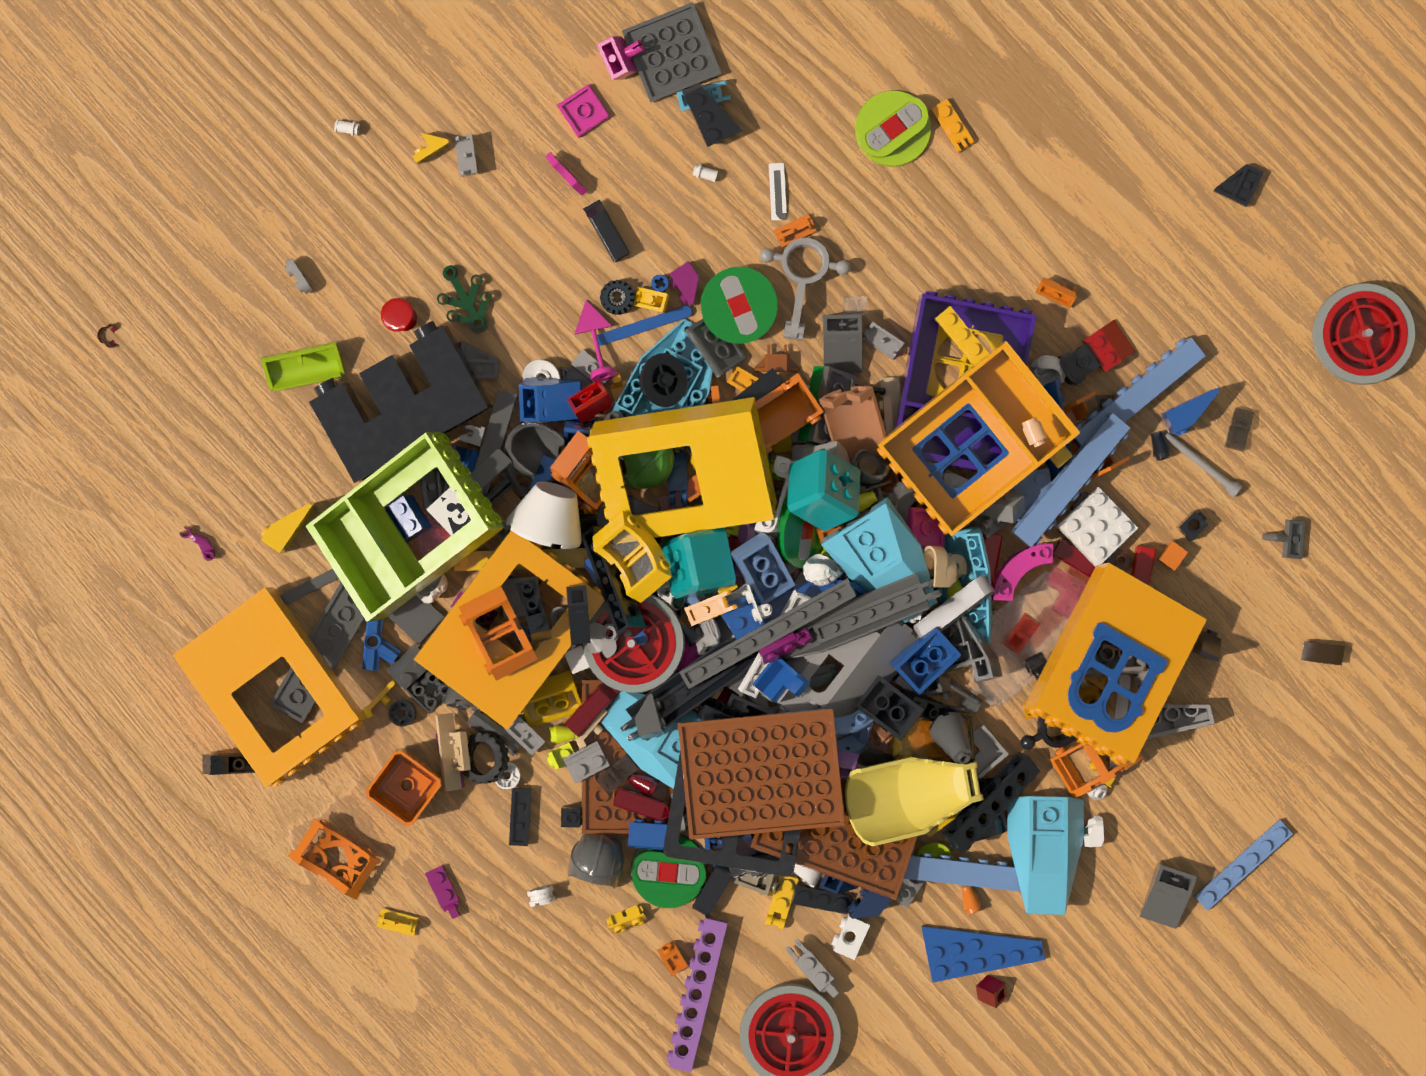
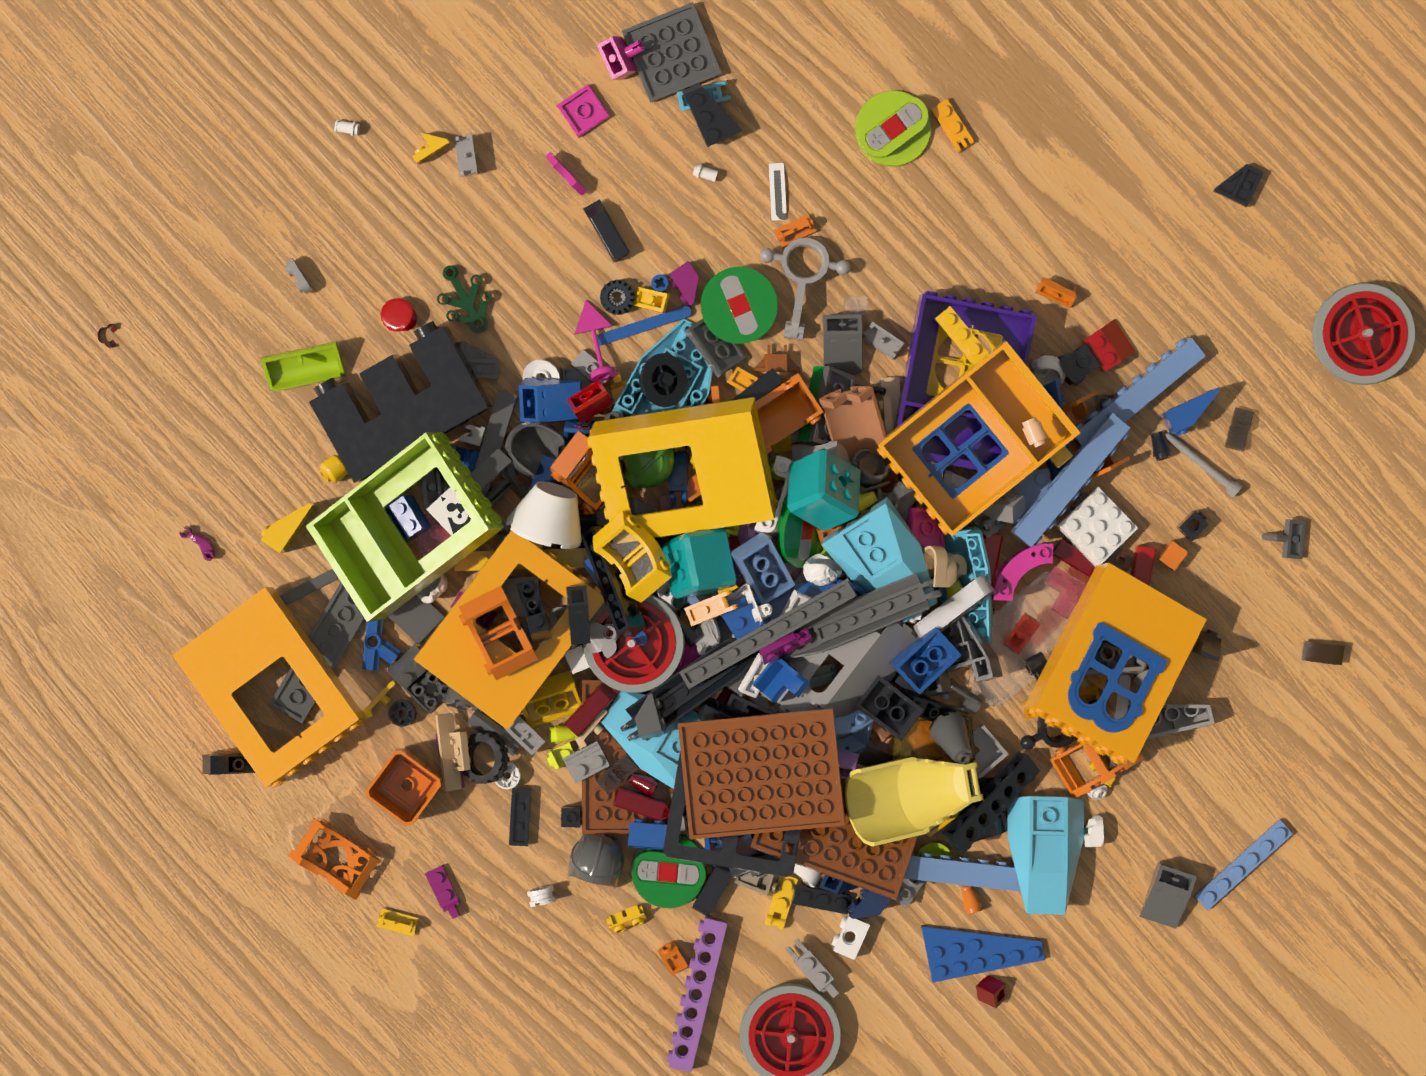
(333, 469): none -> yellow head

